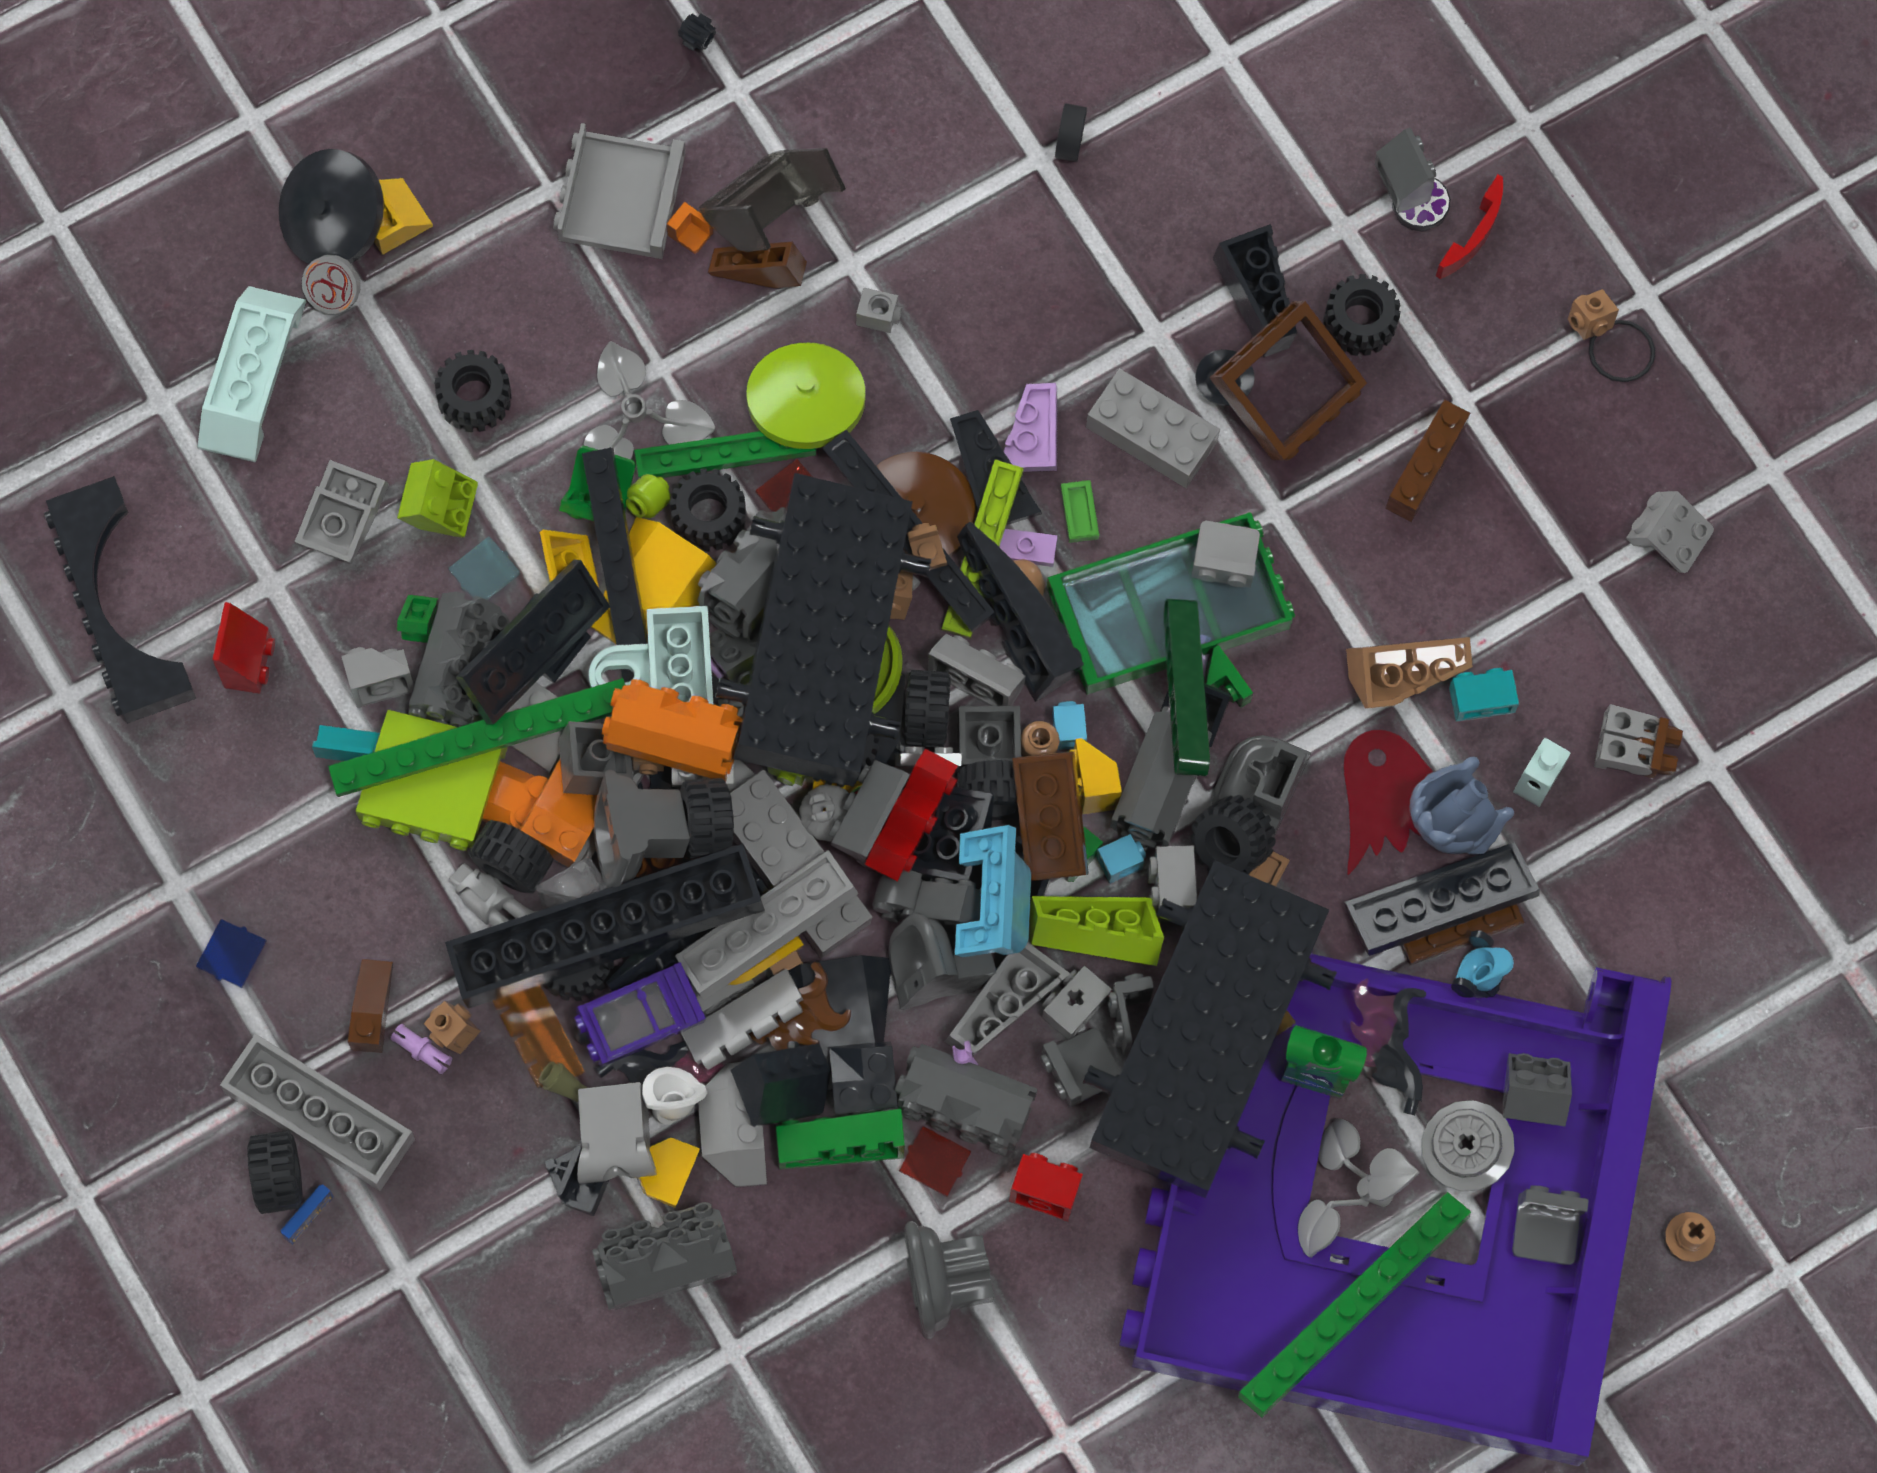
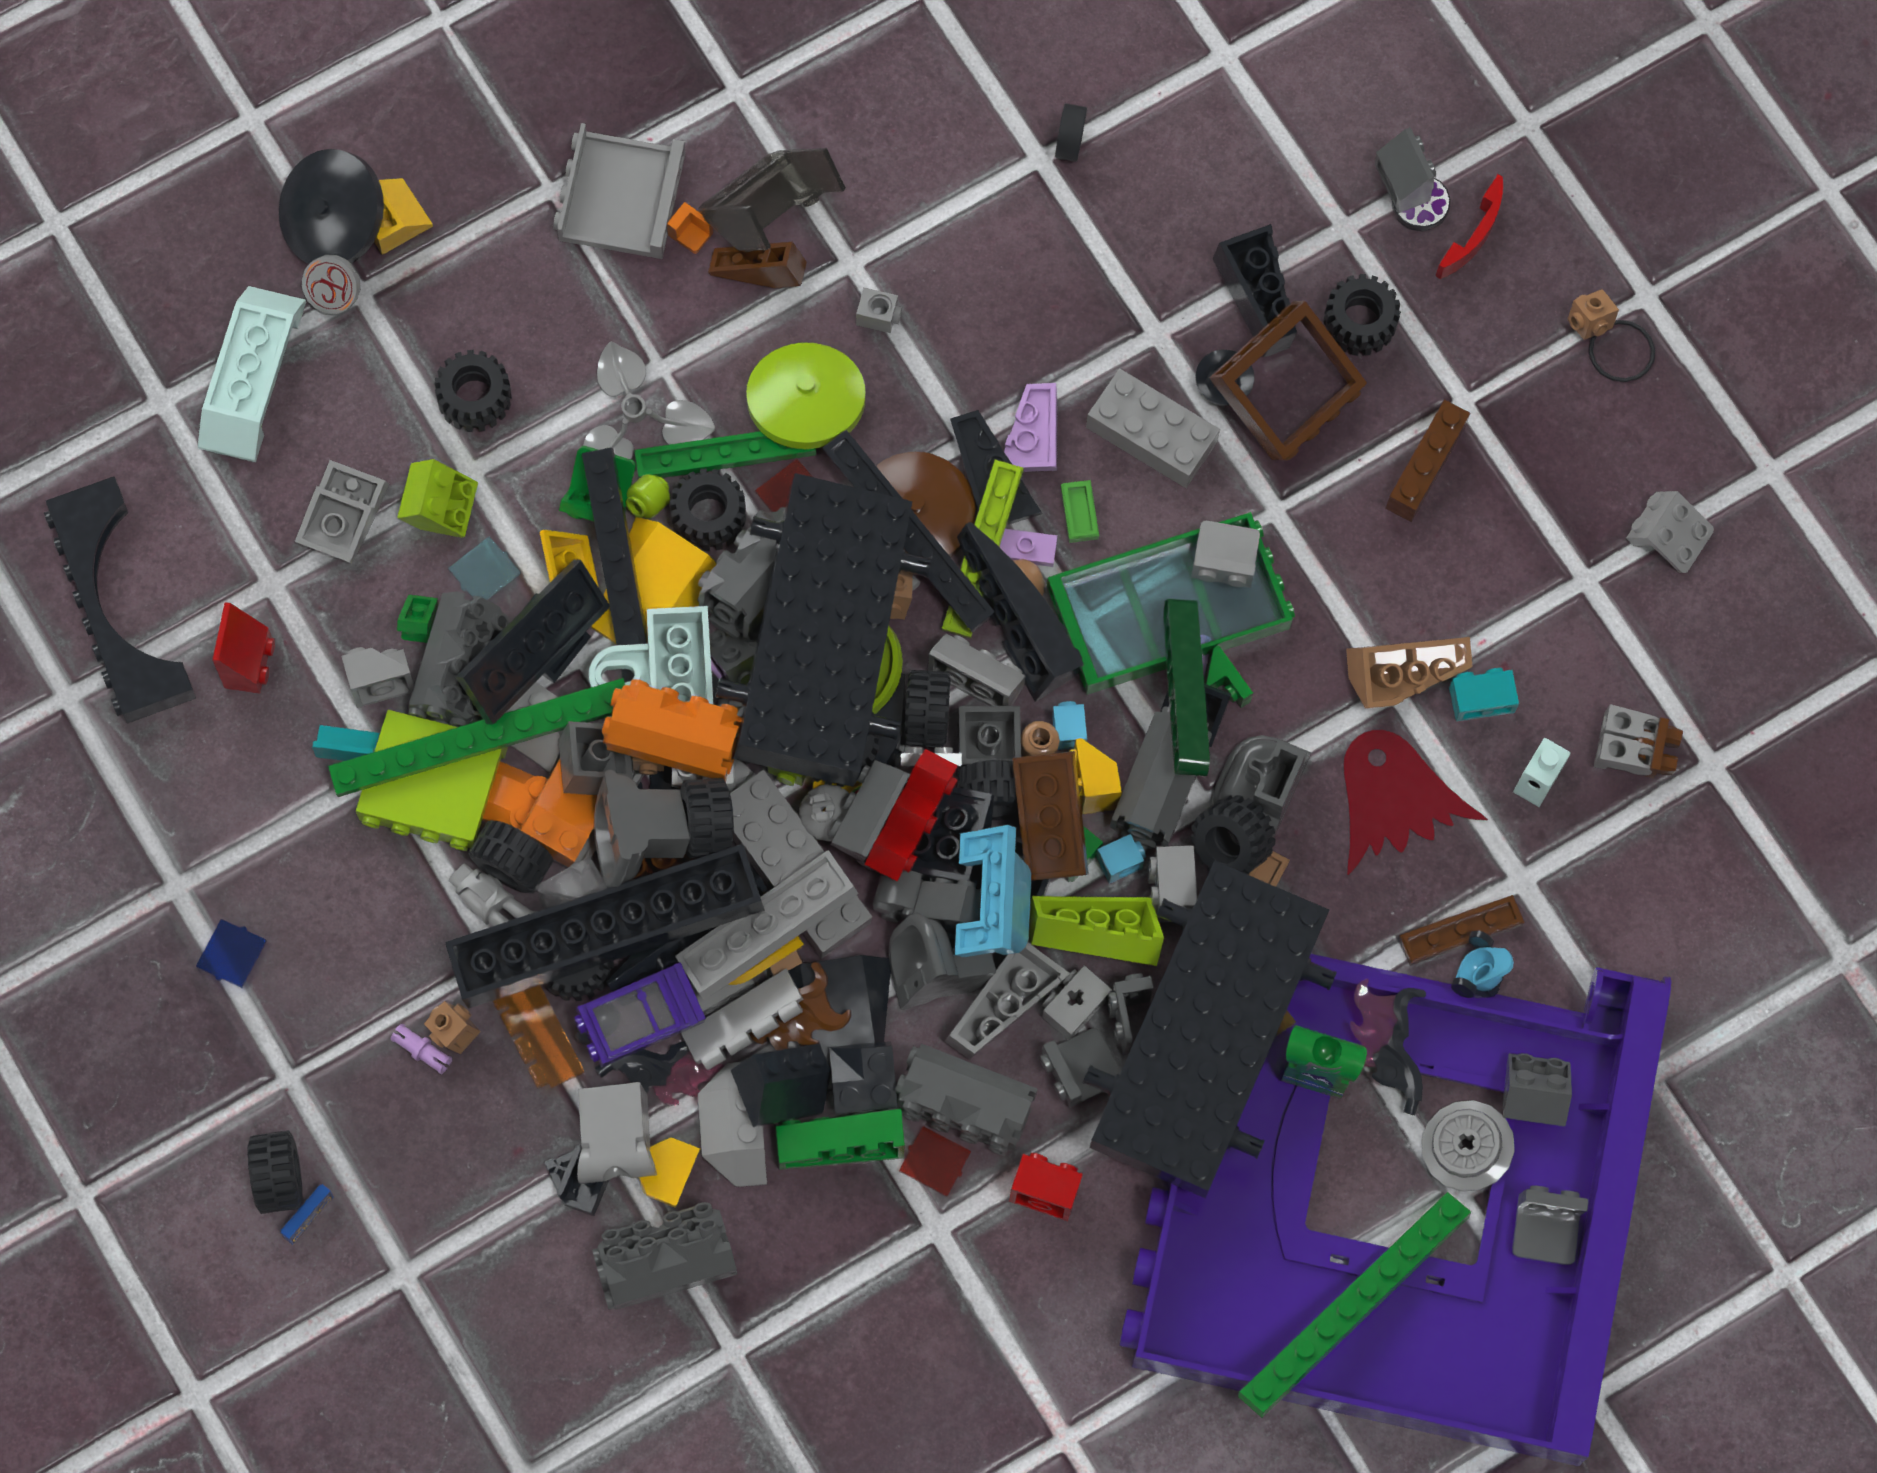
(317, 1112): light grey brick -> none
(370, 1006): reddish brown slope -> none
(561, 1081): olive cone -> none
(671, 1093): white helmet -> none
(697, 31): black gear -> none
(927, 544): medium nougat bracket -> none
(945, 1275): dark grey piece -> none
(965, 1055): lavender hand -> none
(1388, 1176): light grey plant -> none
(1442, 899): black plate -> none
(1455, 811): sand blue piece -> none
(1690, 1237): medium nougat gear -> none

